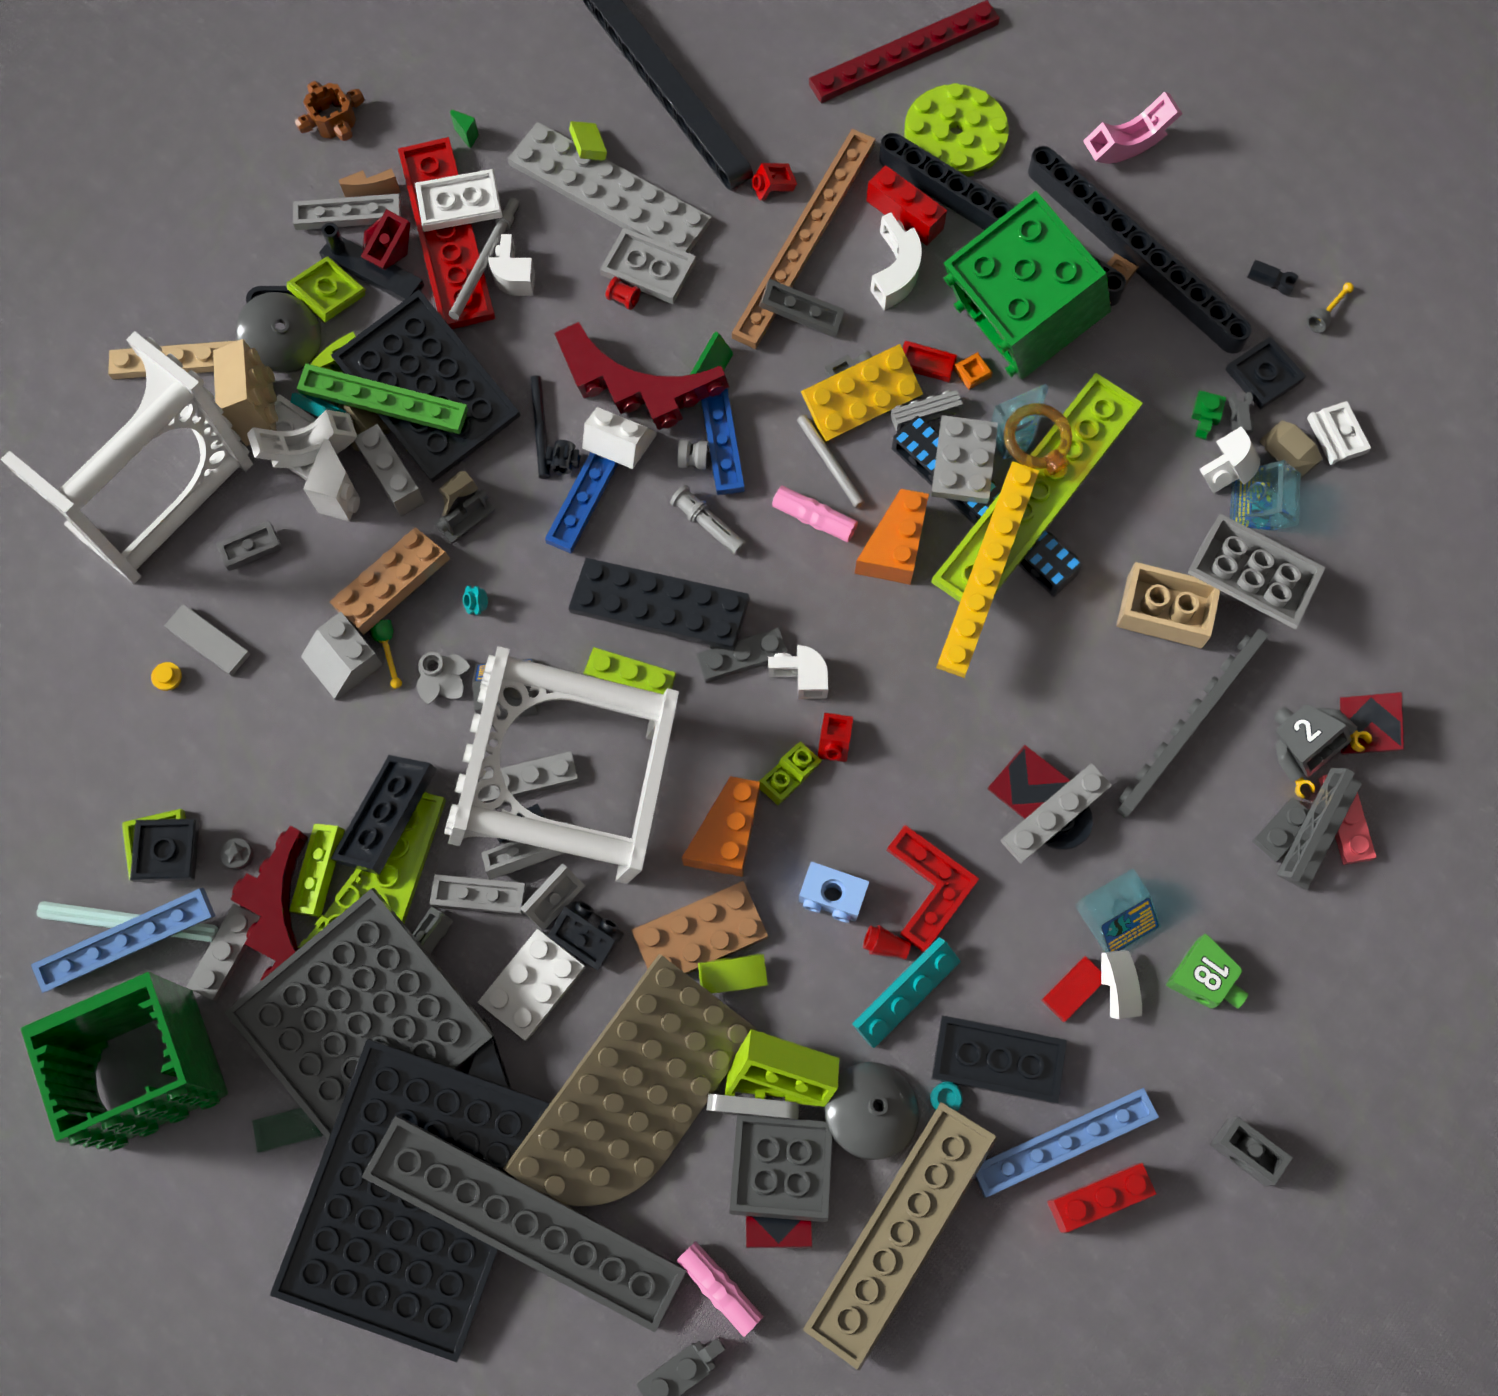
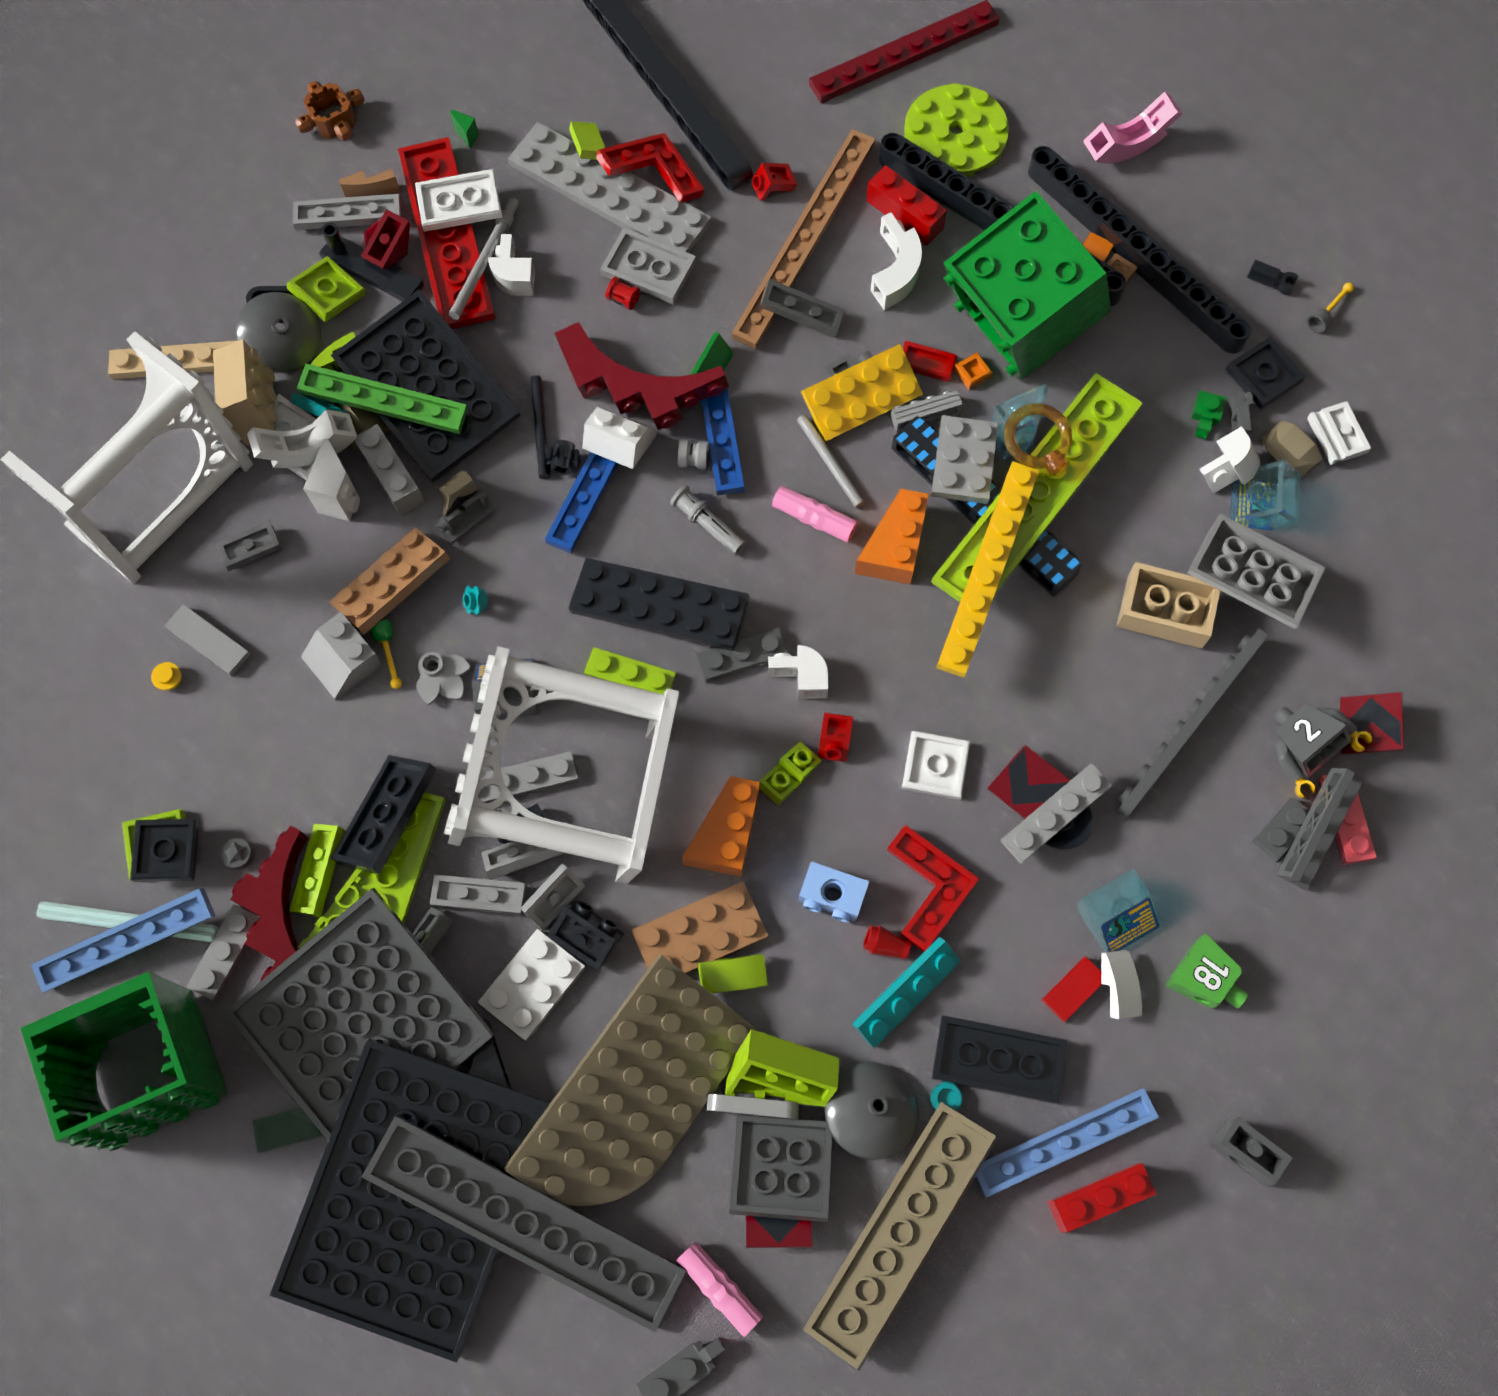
(655, 151): none -> red plate
(936, 765): none -> white tile
(1098, 246): none -> orange tile

